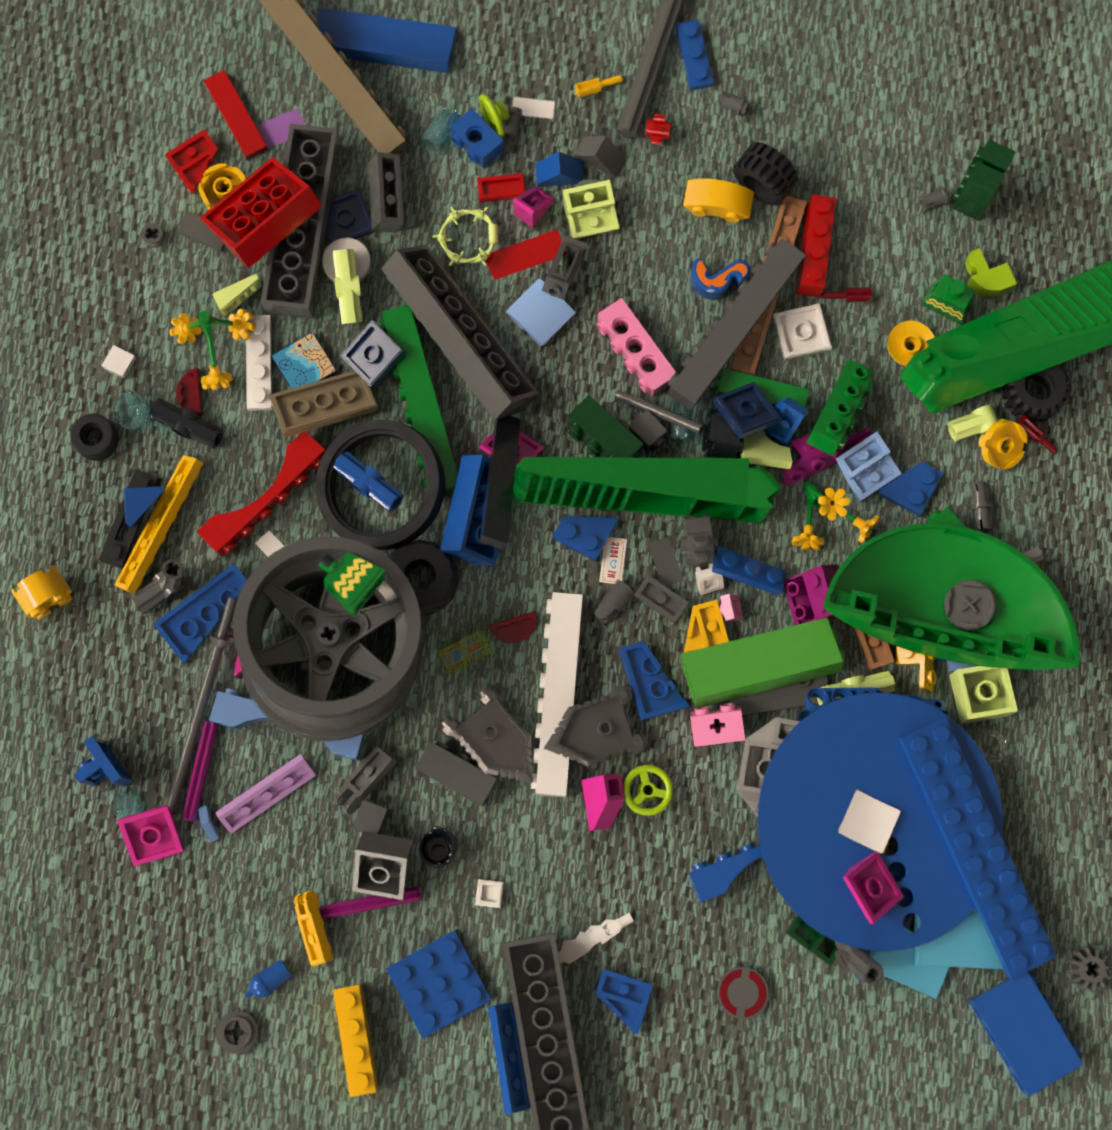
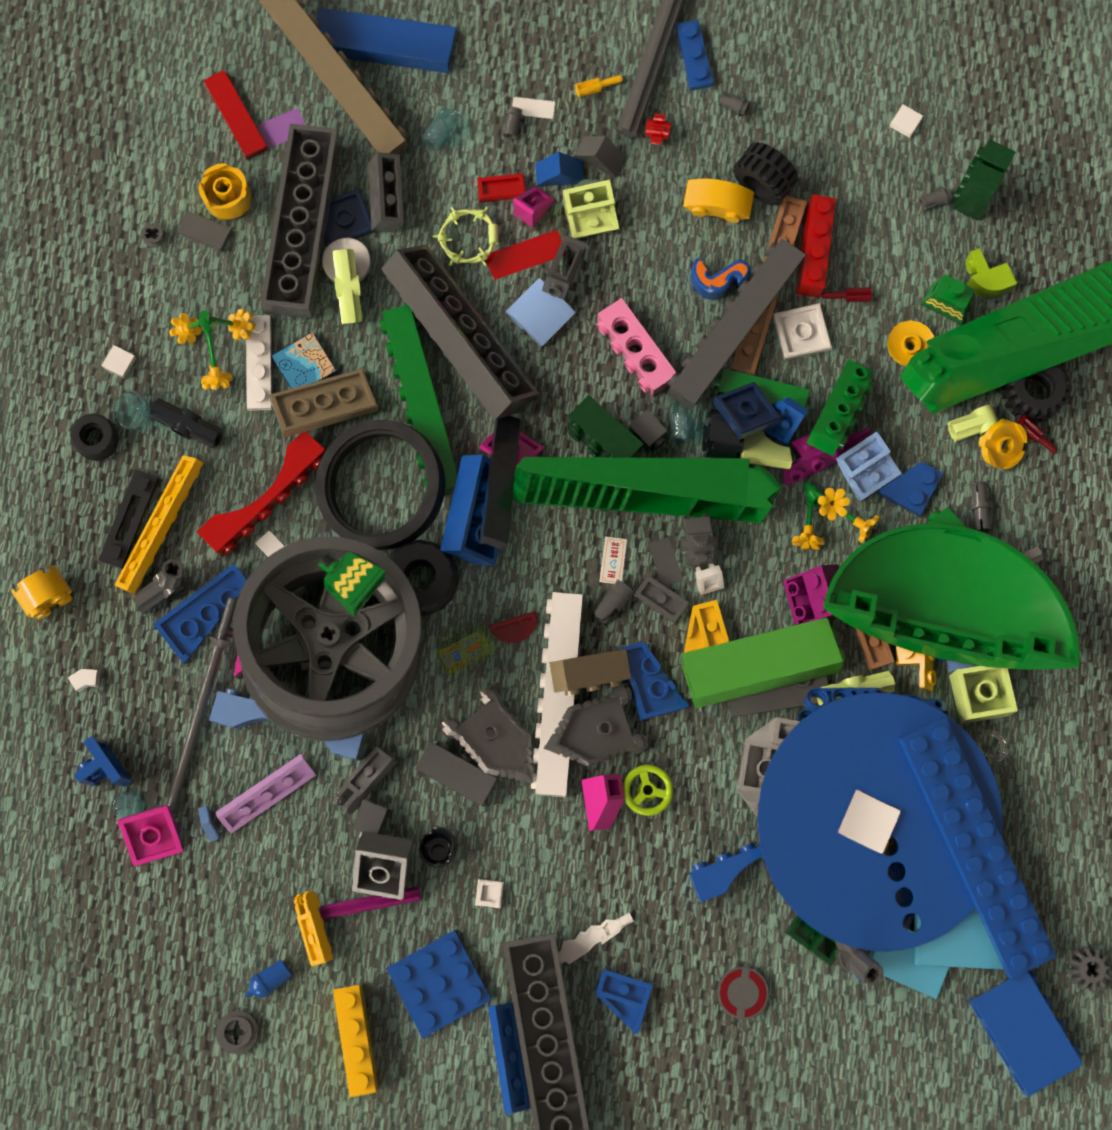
(85, 678): none -> white piece
(138, 501): blue slope -> none
(190, 393): dark red tile -> none
(193, 159): red wing -> none
(200, 771): magenta axle -> none
(235, 294): yellowish green slope -> none
(261, 211): red slope -> none
(368, 481): blue piece -> none
(373, 354): tile -> none
(471, 127): blue brick -> none
(494, 114): lime piece -> none
(585, 534): blue wing -> none
(590, 672): none -> dark tan brick
(659, 412): dark grey bar -> none
(730, 729): bright pink brick -> none
(731, 608): bright pink plate -> none
(748, 571): blue plate -> none
(873, 887): dark pink slope -> none
(906, 121): none -> white tile
(969, 605): dark grey tile -> none

